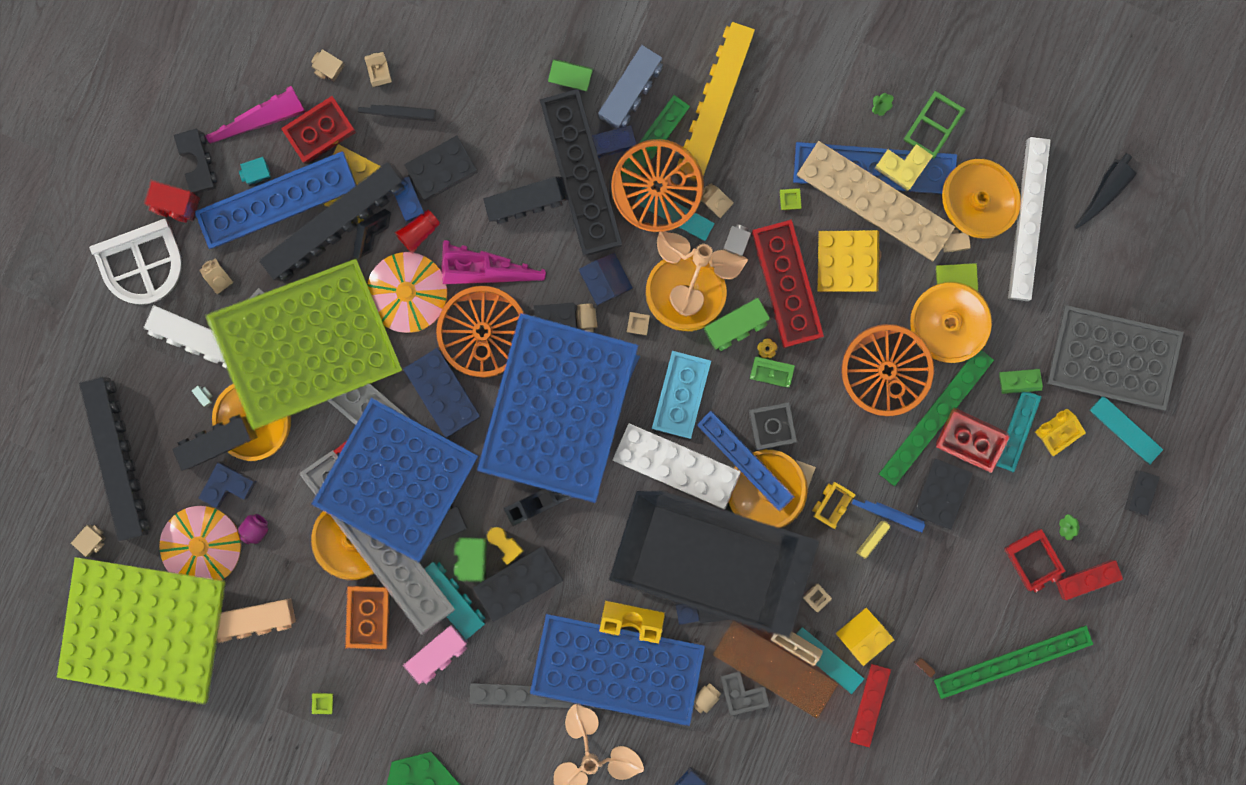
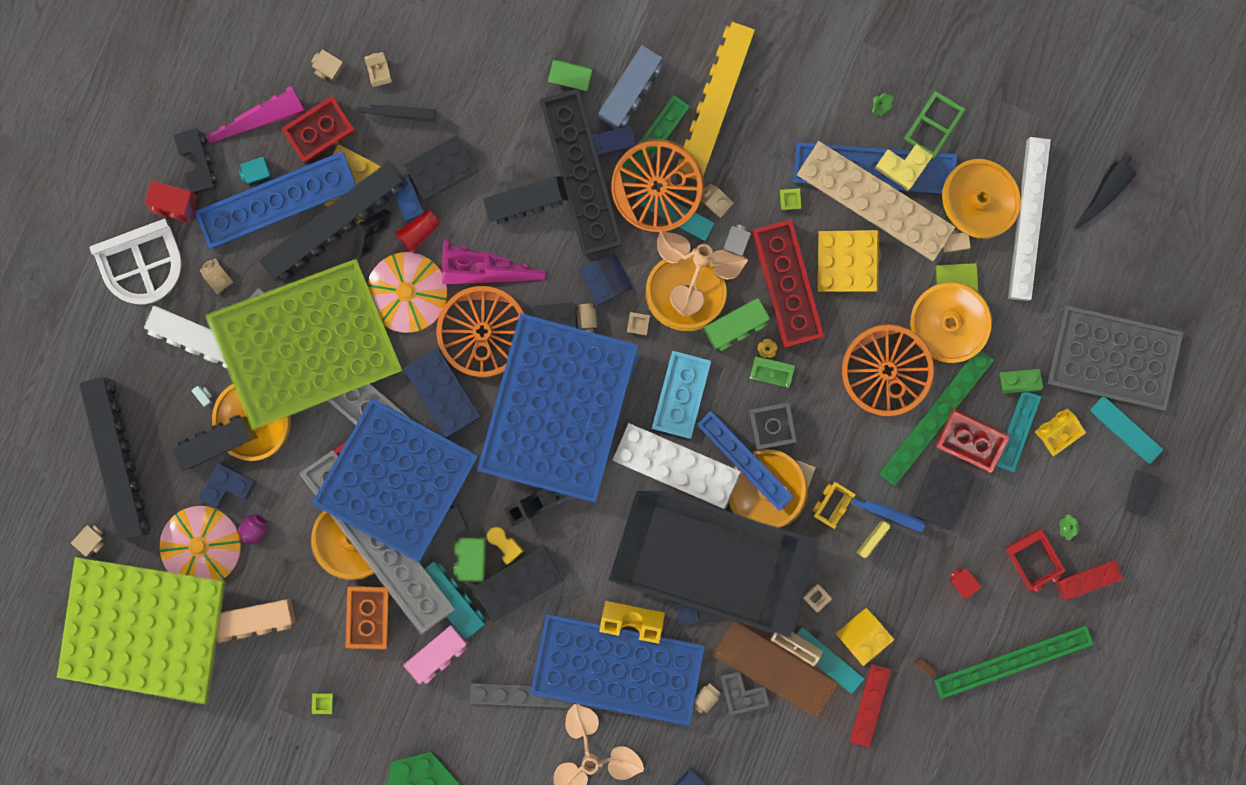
(964, 582): none -> red brick

